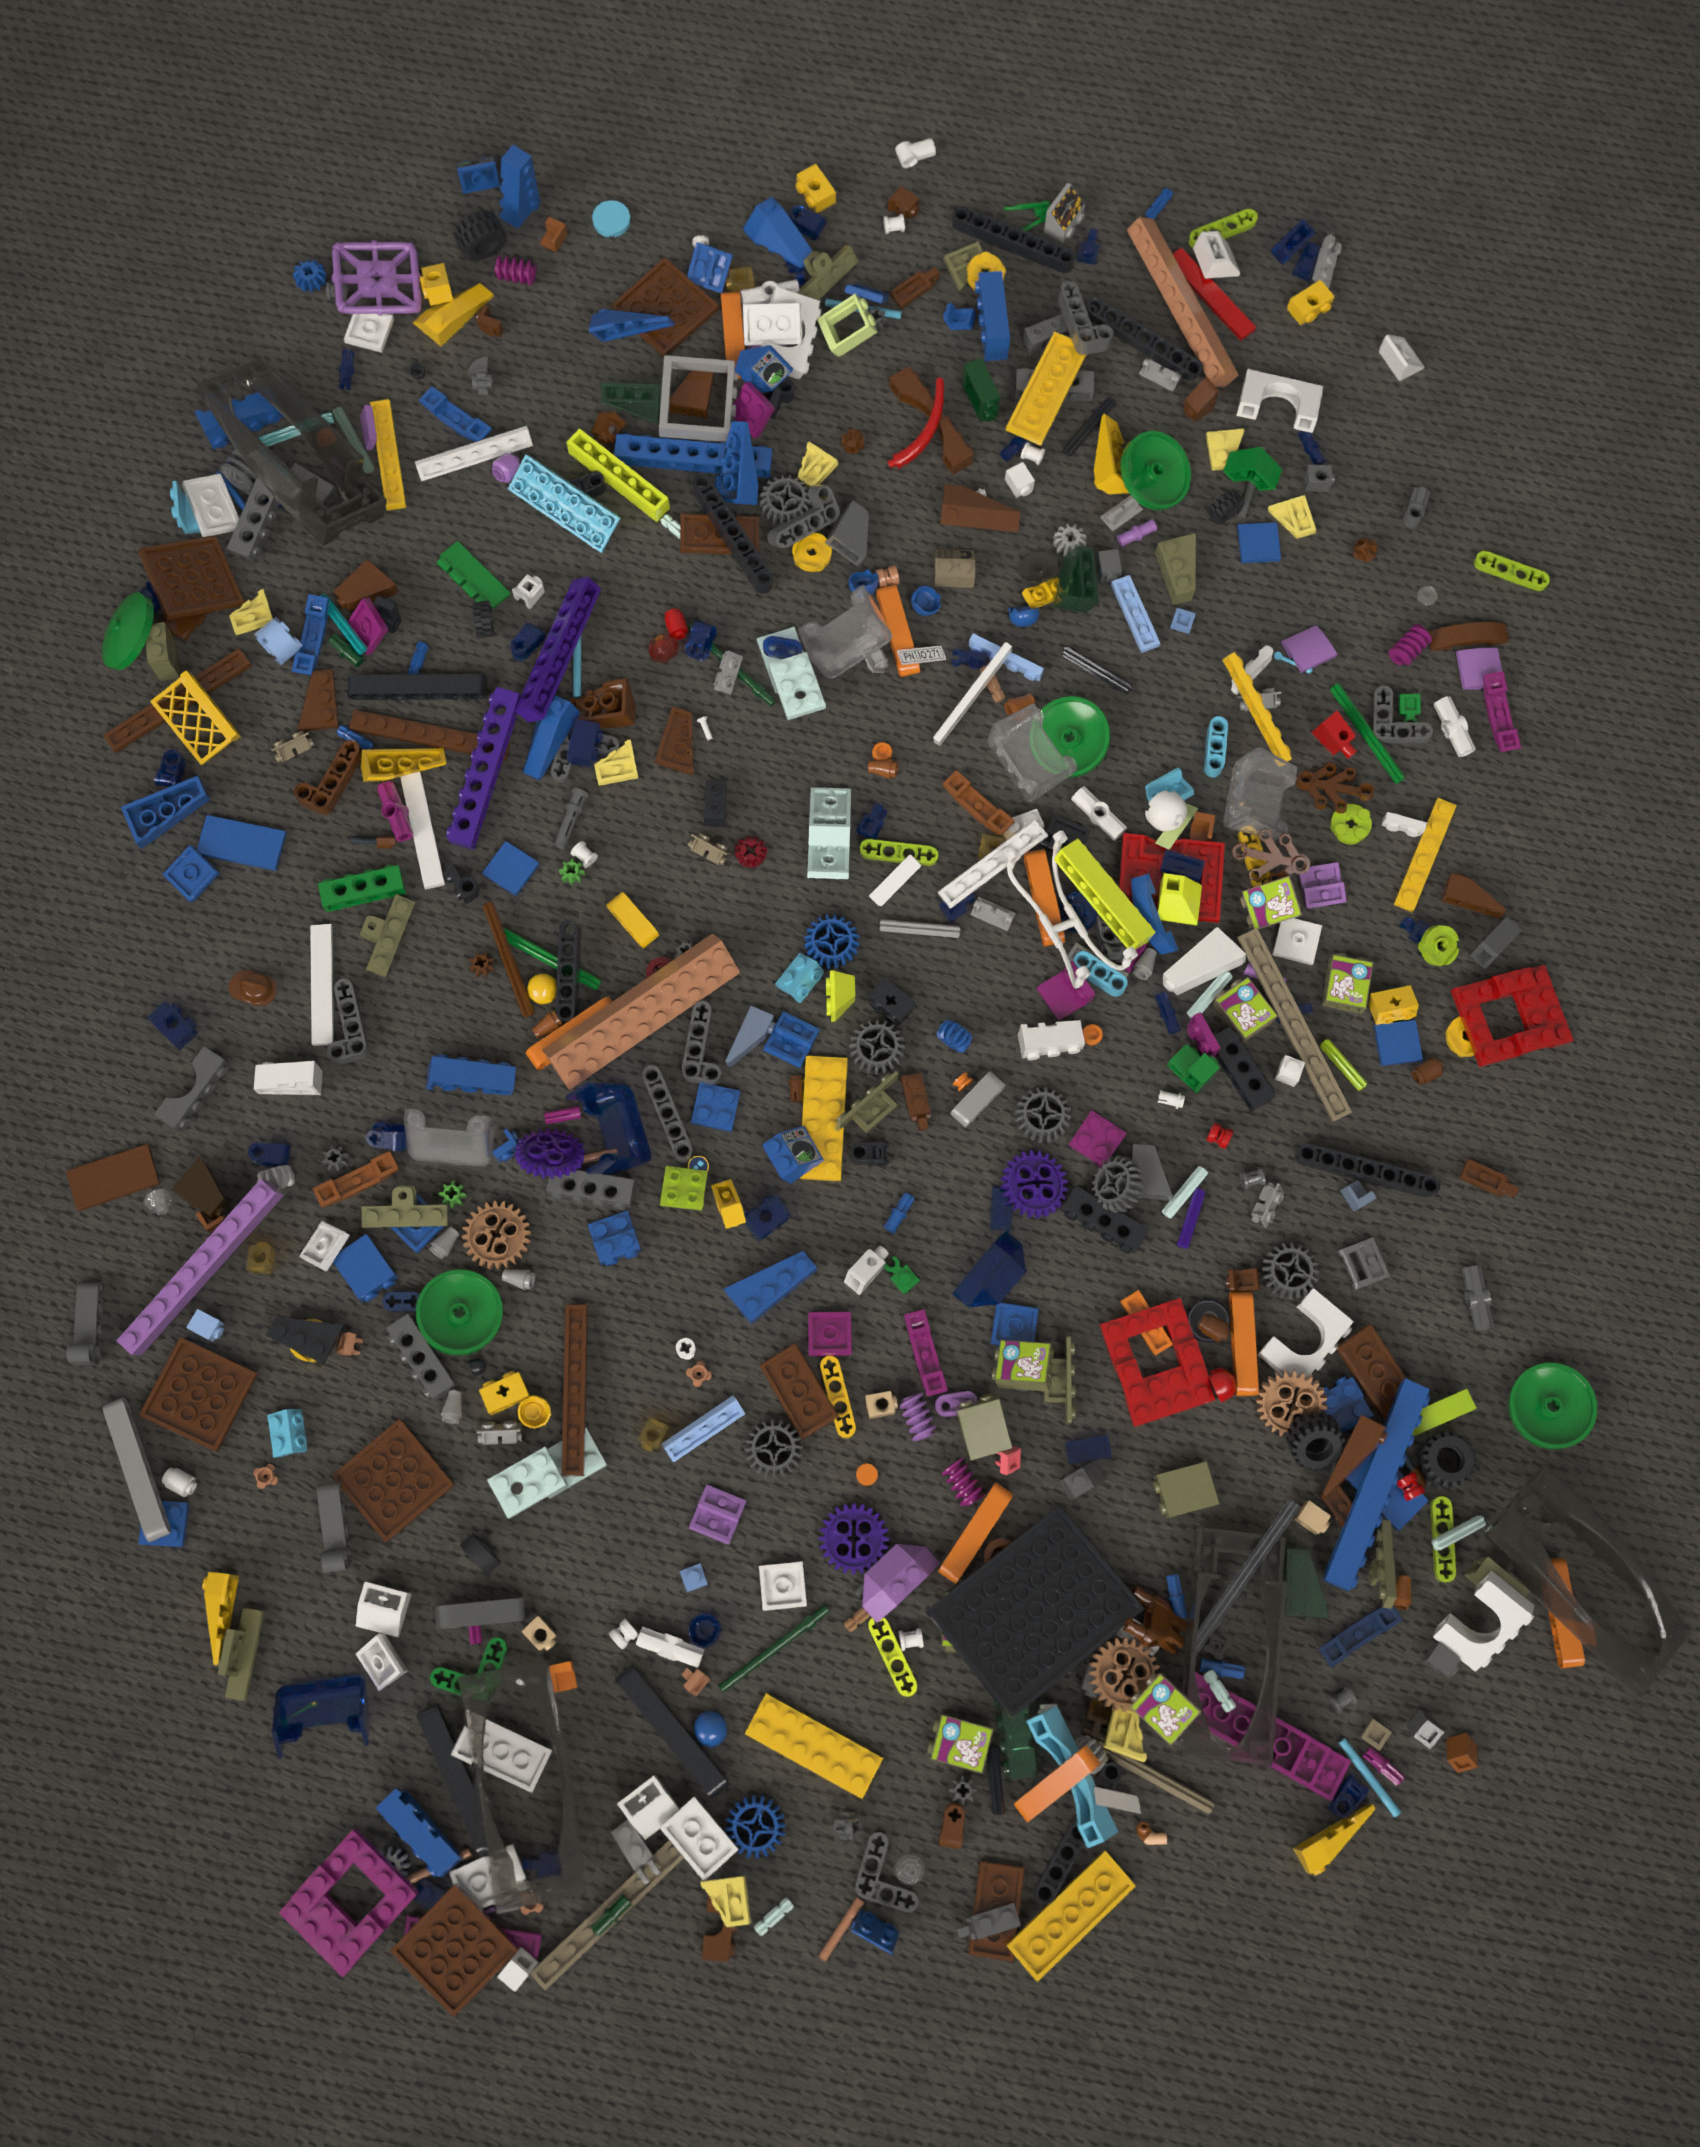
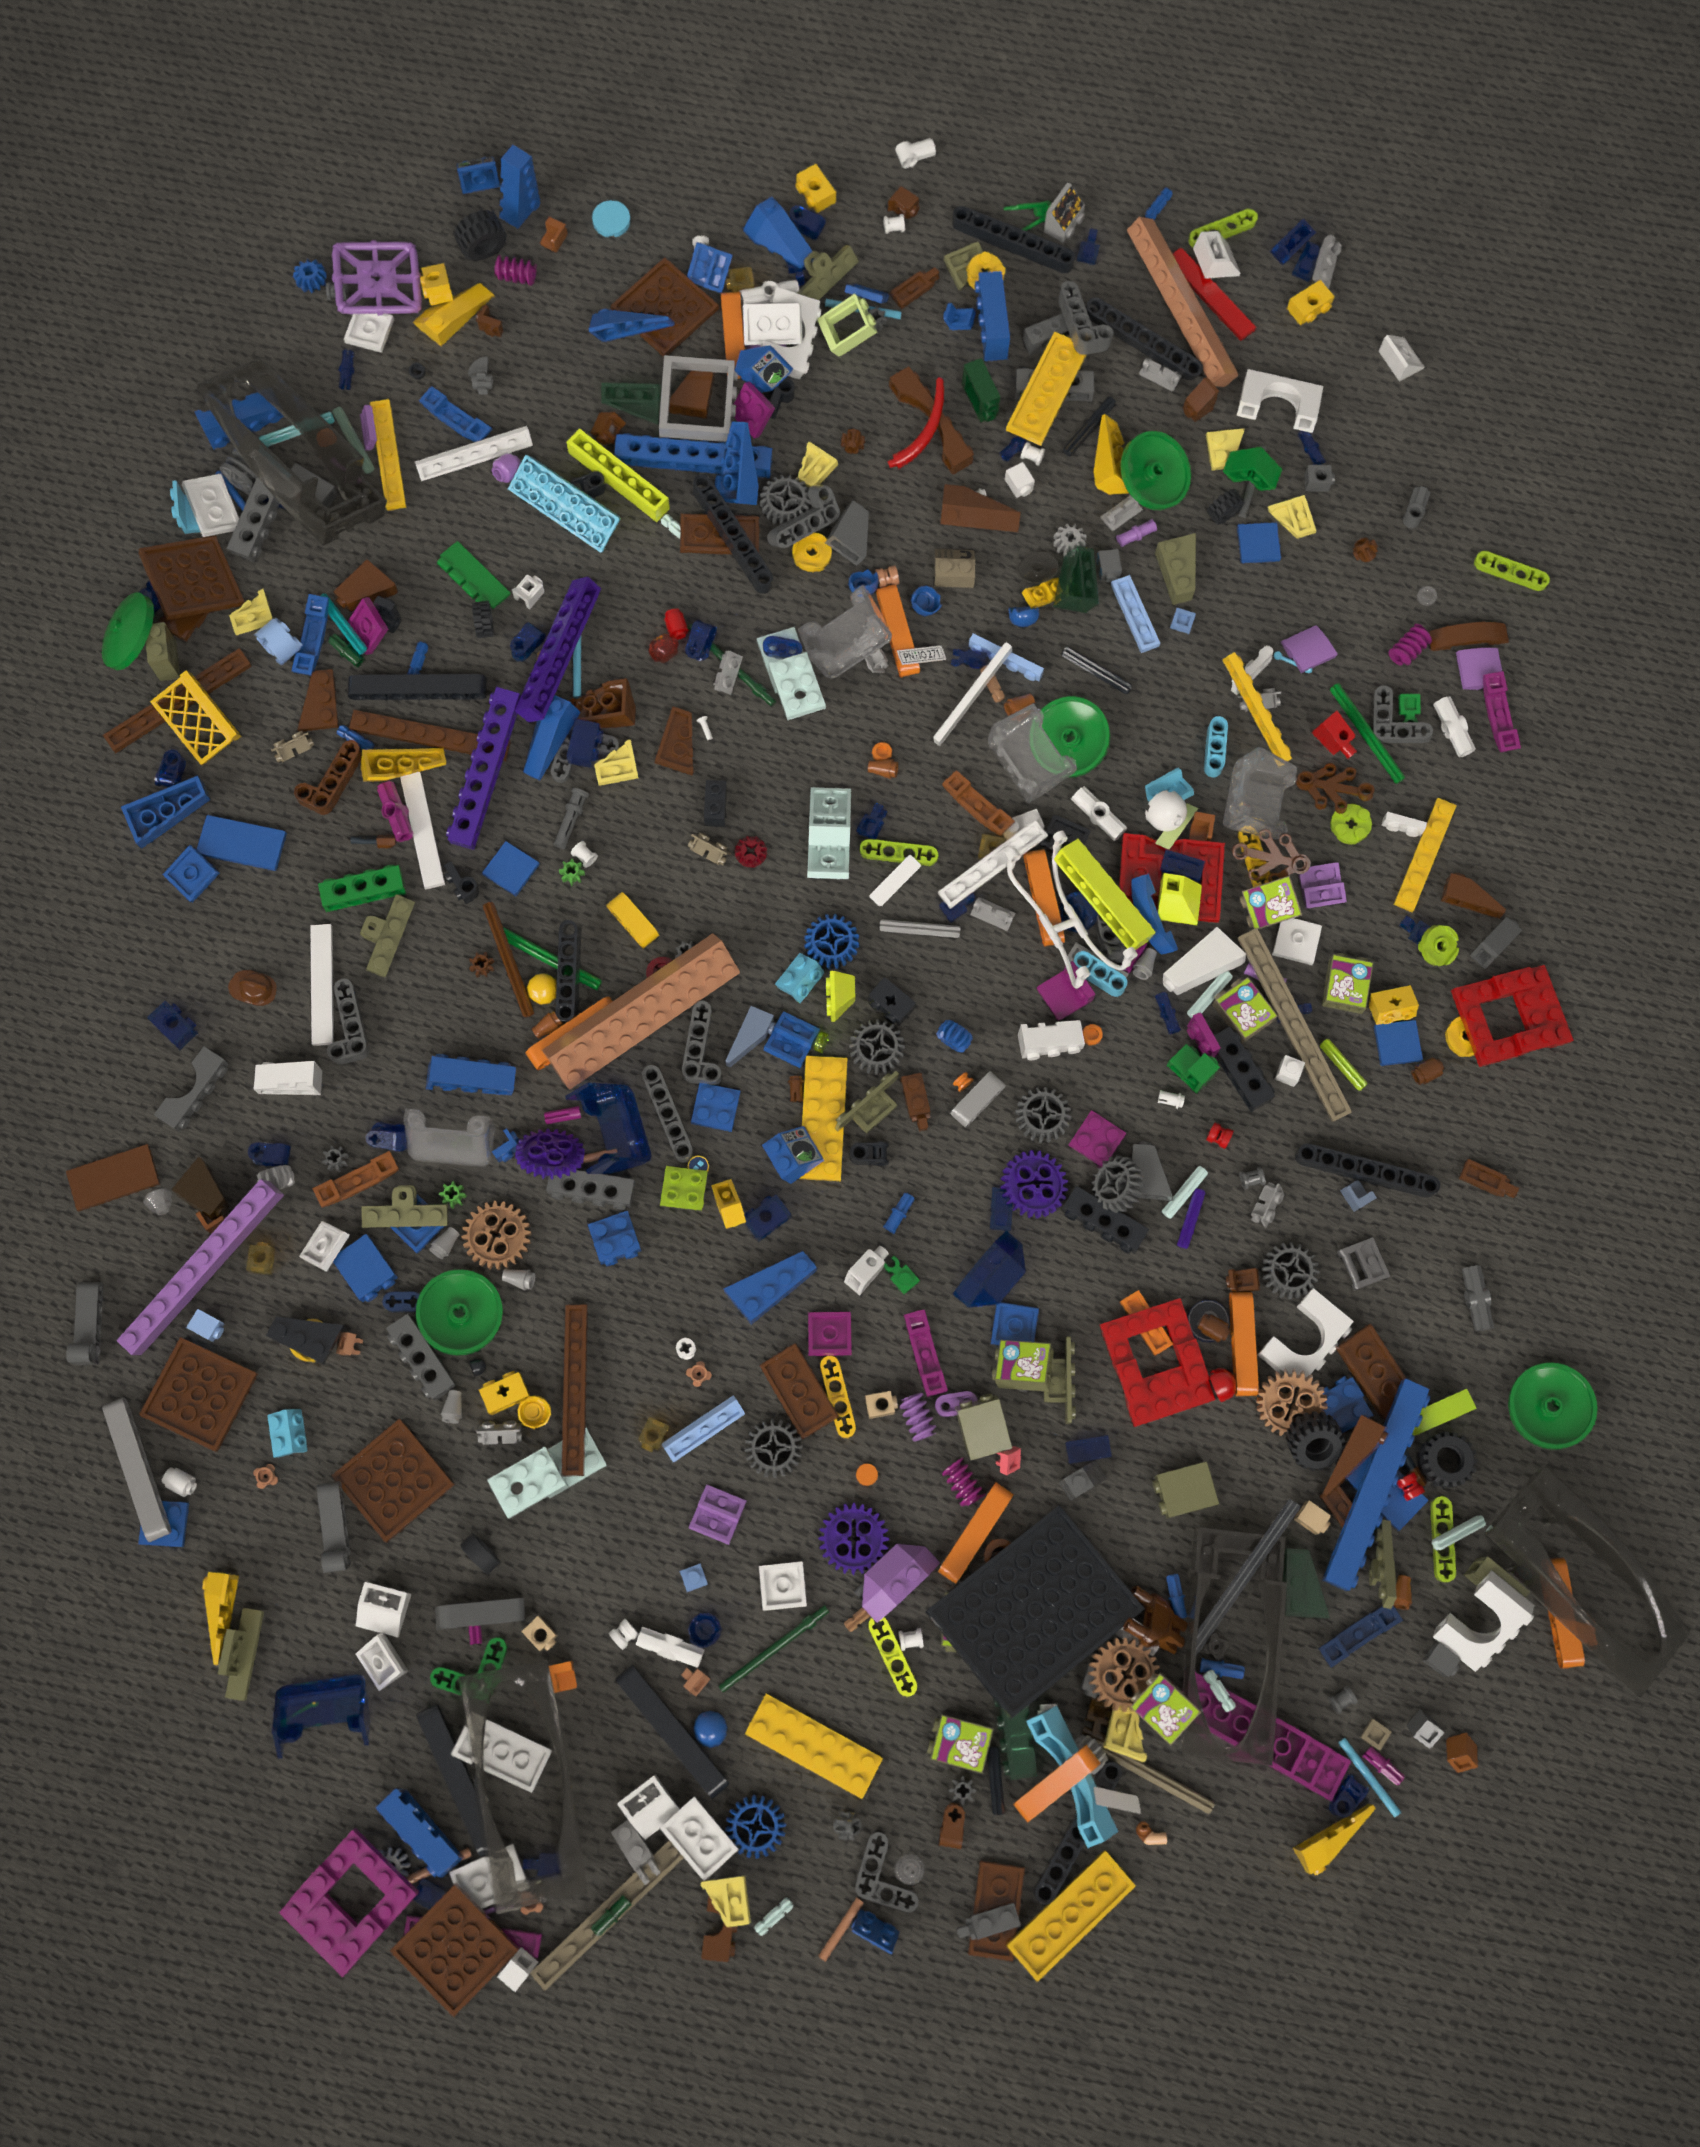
(821, 1042): none -> clear neon green tile

